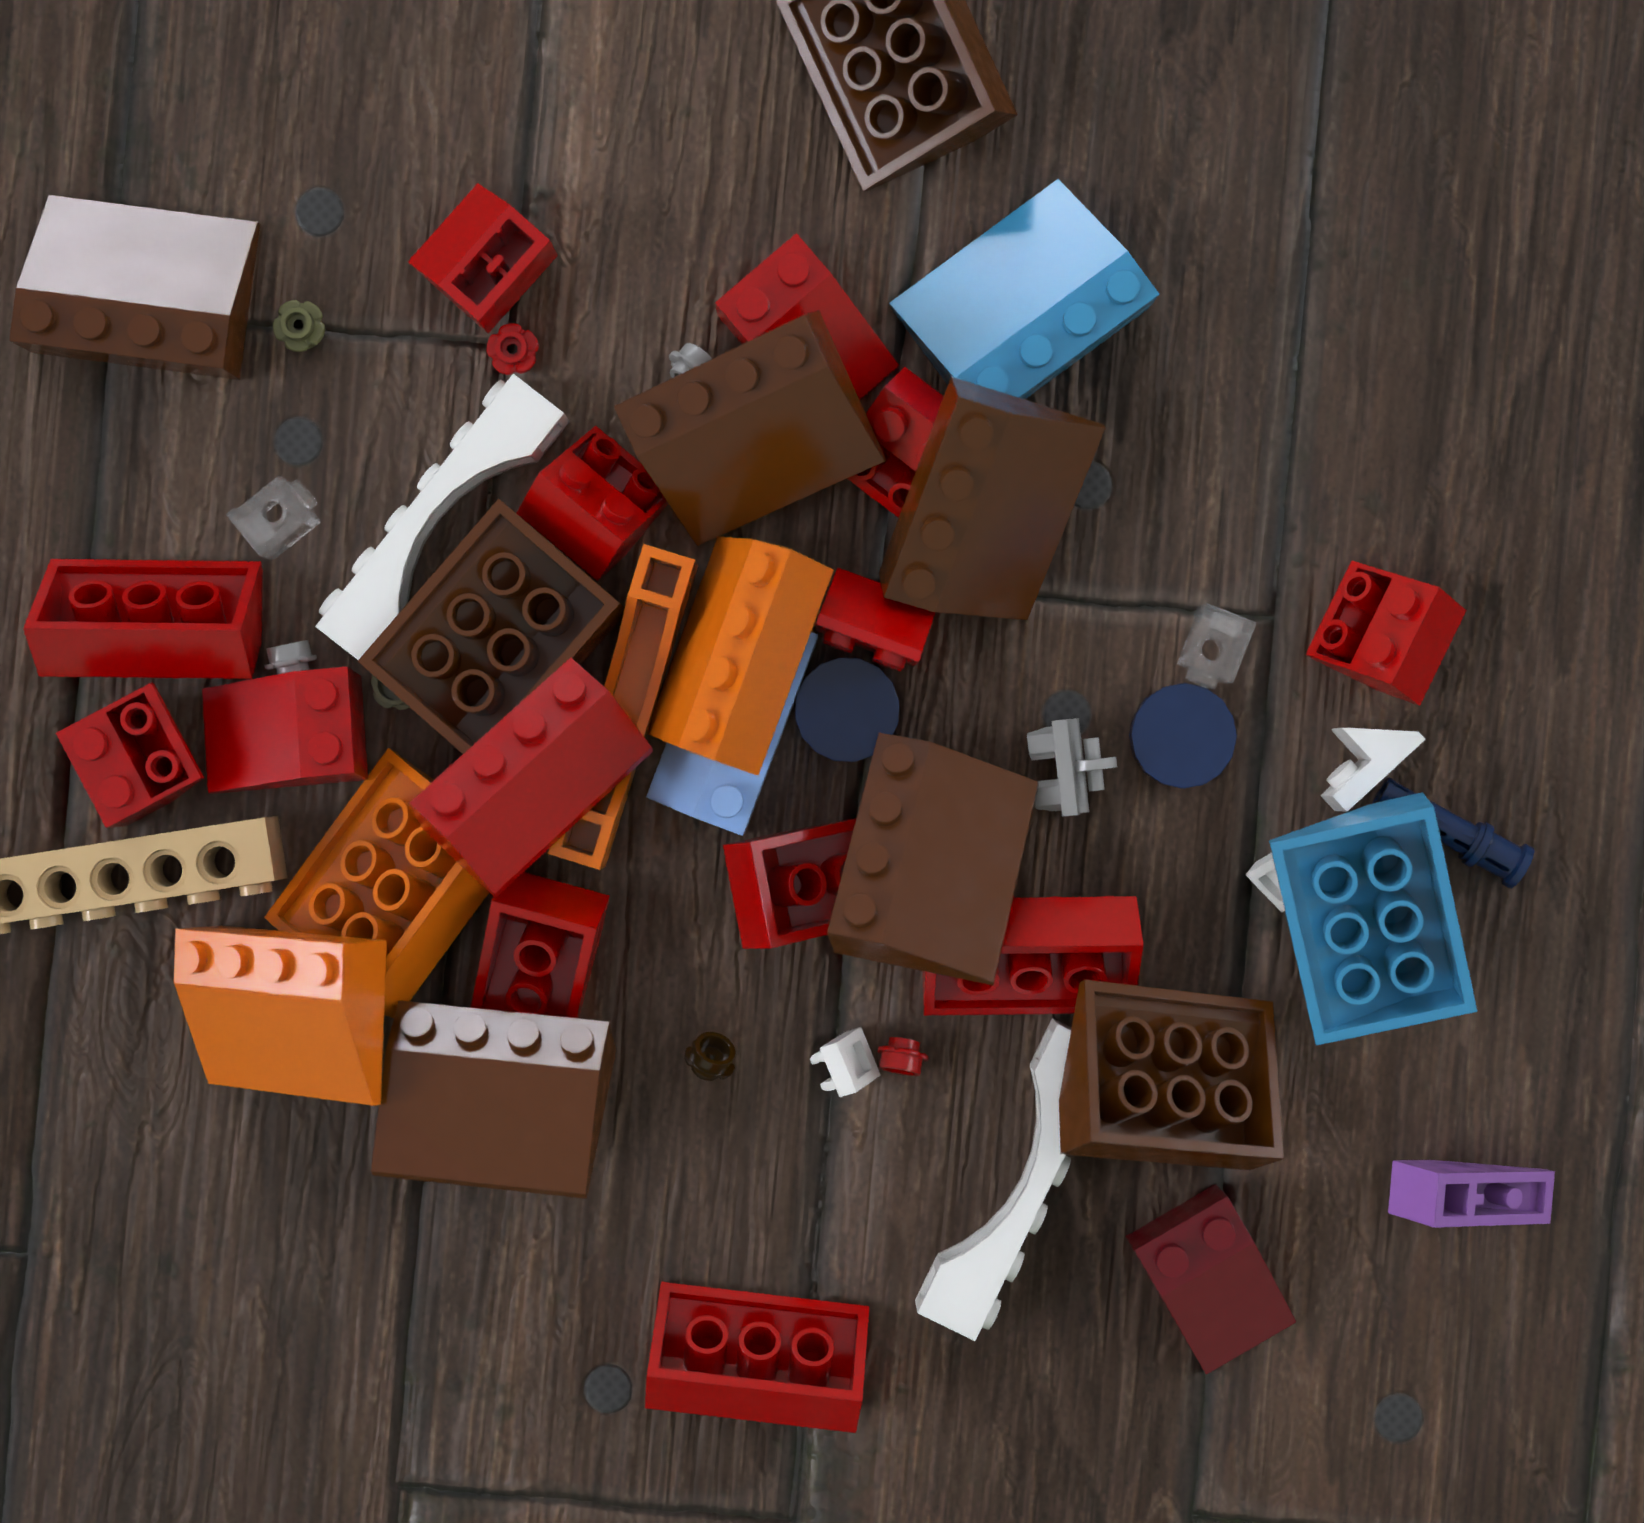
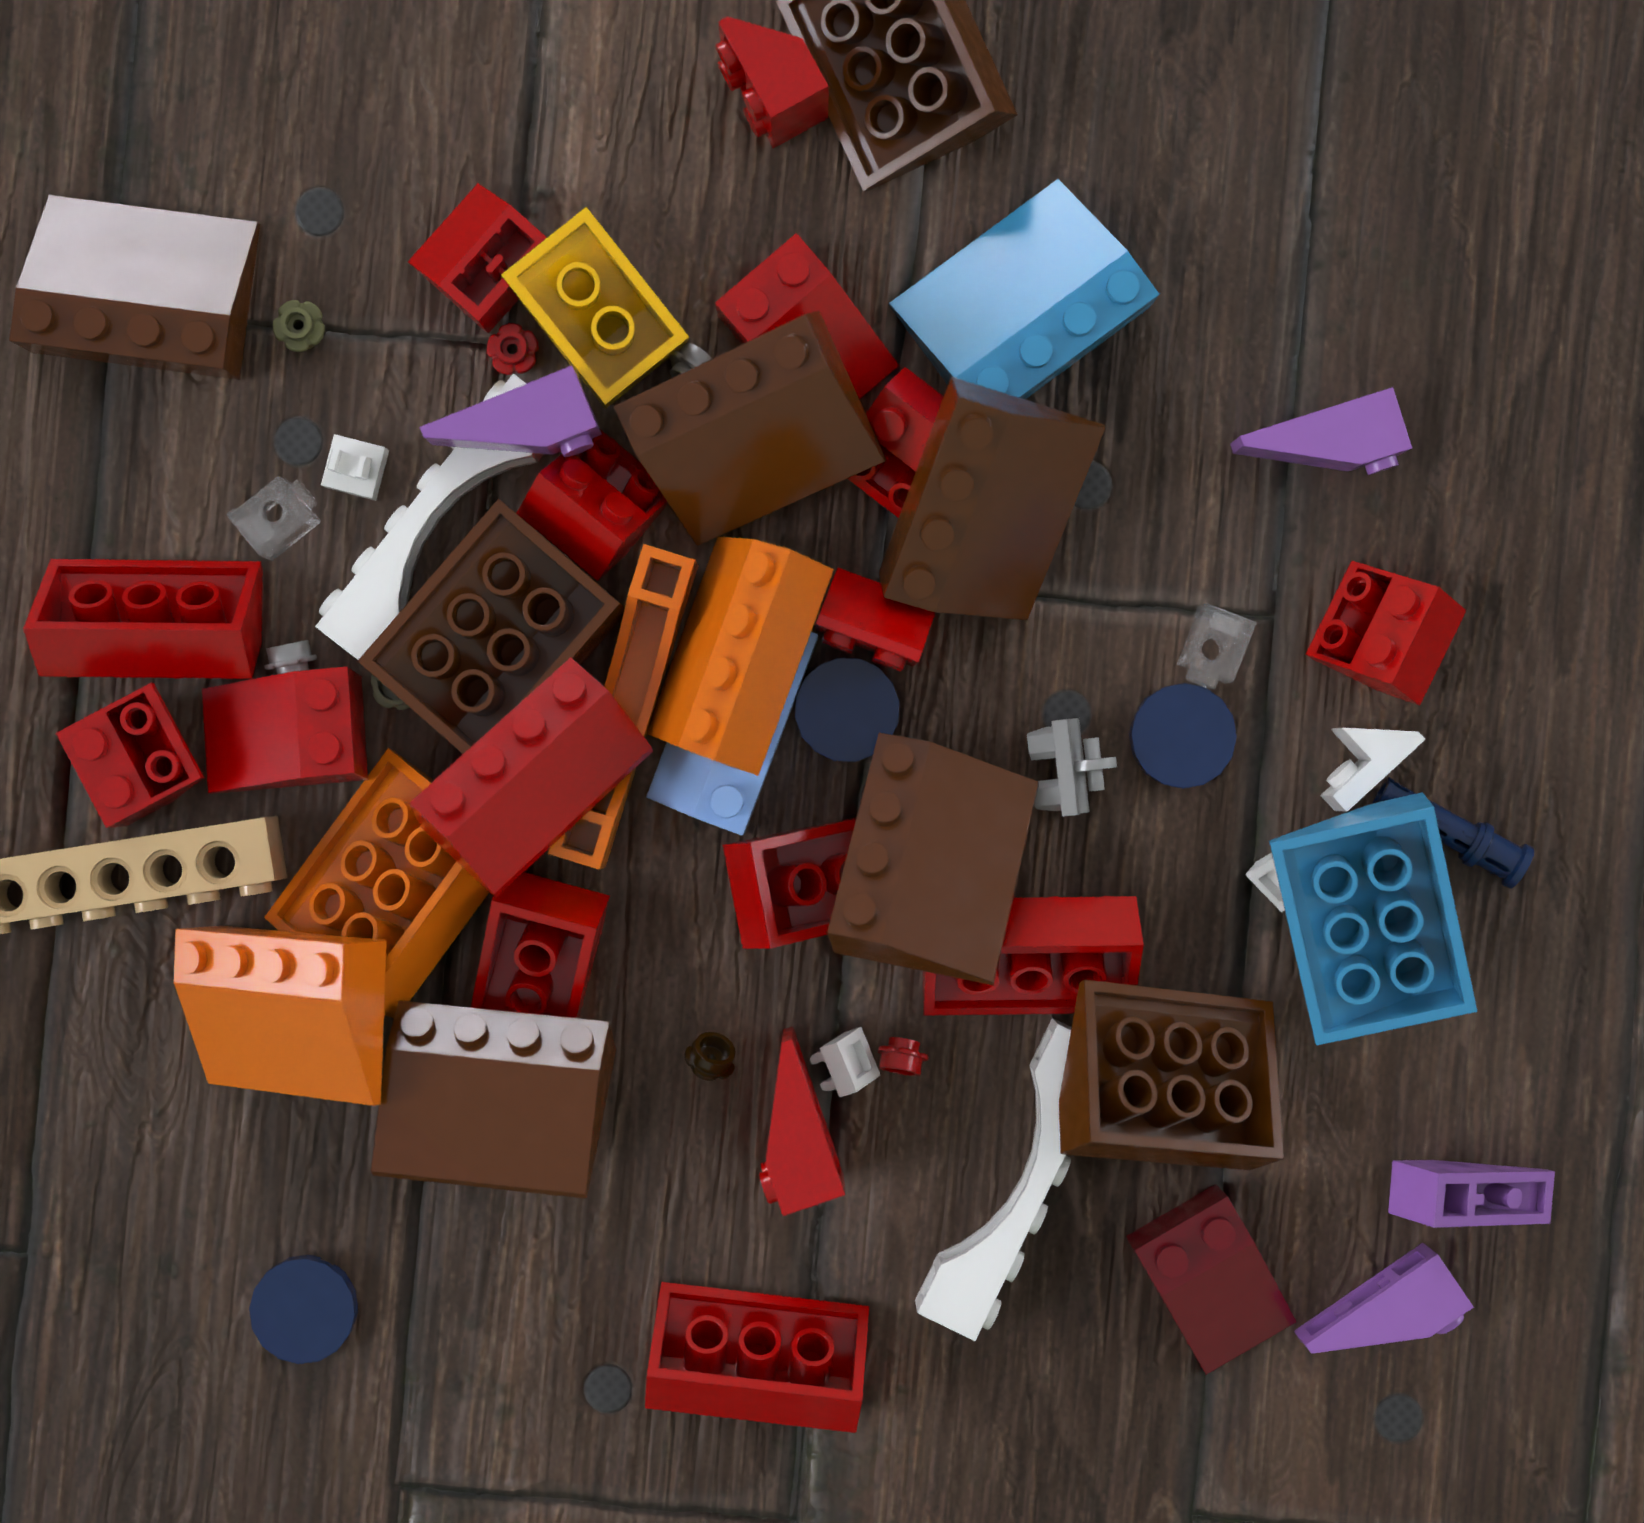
(303, 1309): none -> dark blue tile
(355, 467): none -> white tile
(532, 418): none -> medium lavender slope
(595, 307): none -> yellow slope
(776, 79): none -> red slope
(800, 1153): none -> red slope
(1341, 437): none -> medium lavender slope
(1398, 1304): none -> medium lavender slope

